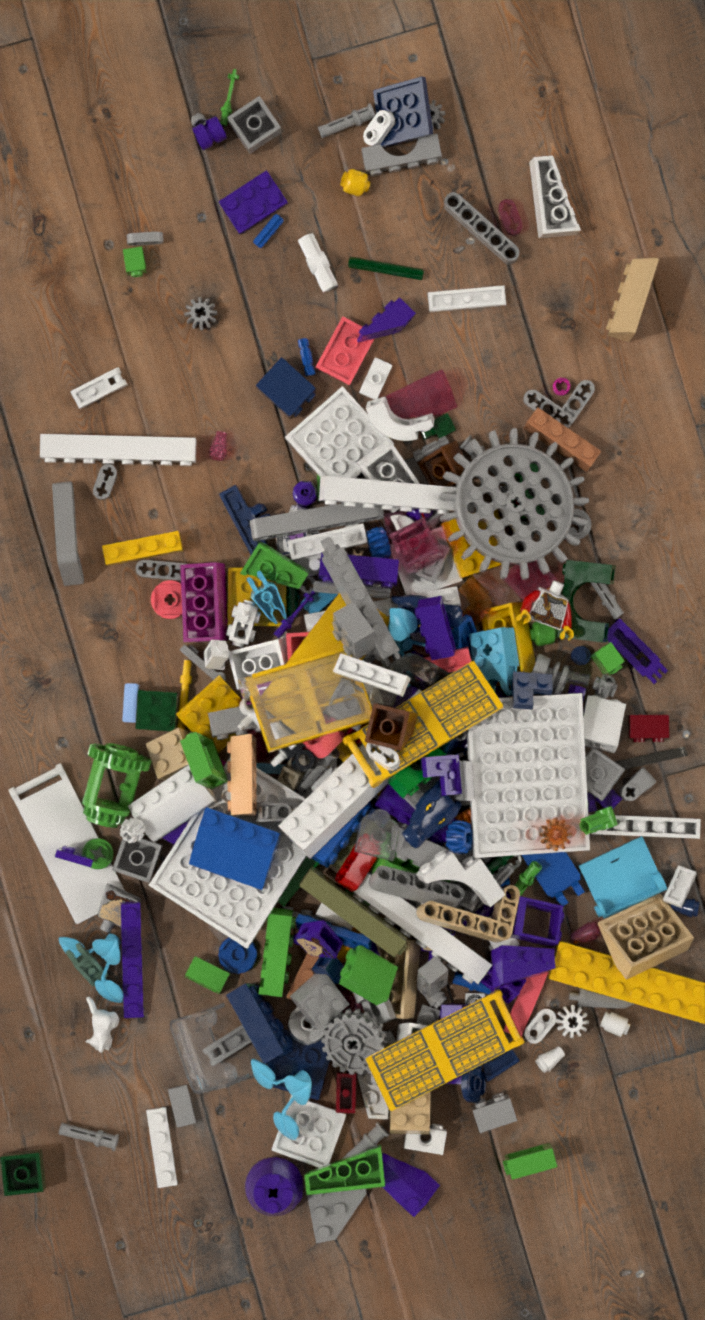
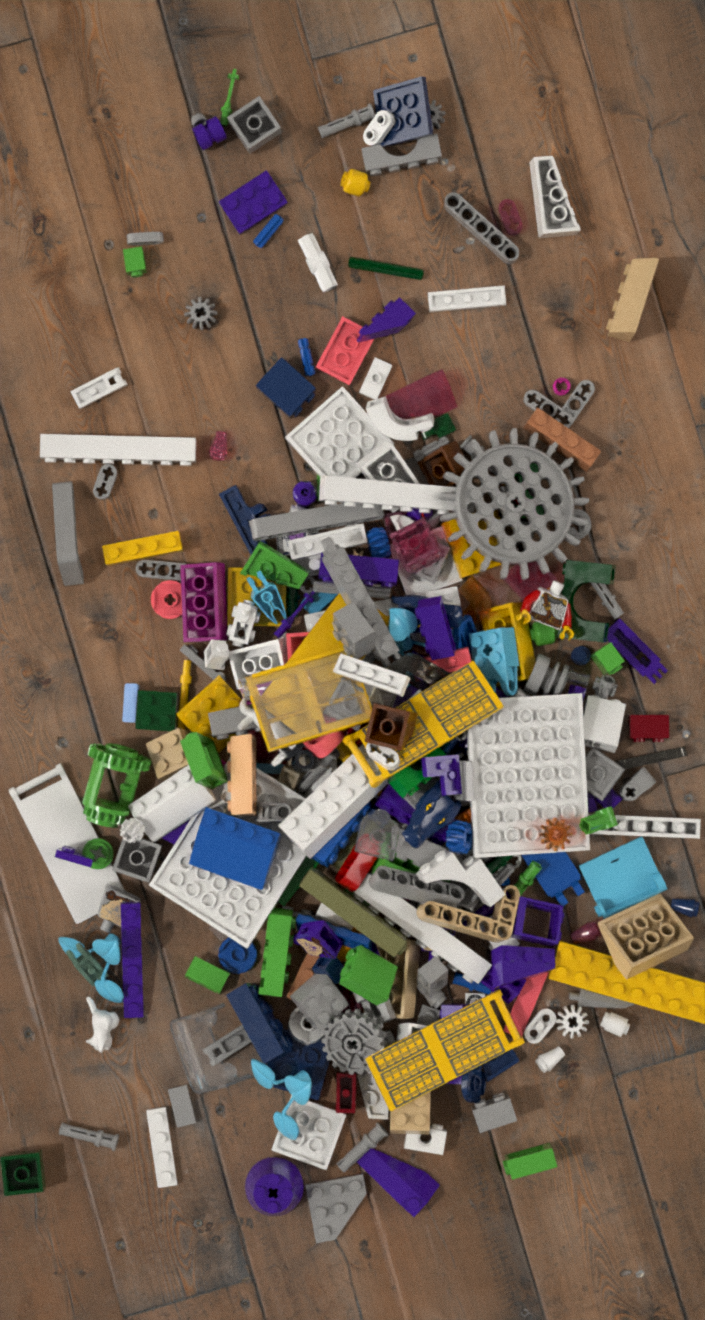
(350, 1173): bright green wedge -> none
(527, 684): dark blue plate -> none
(679, 886): white plate -> none

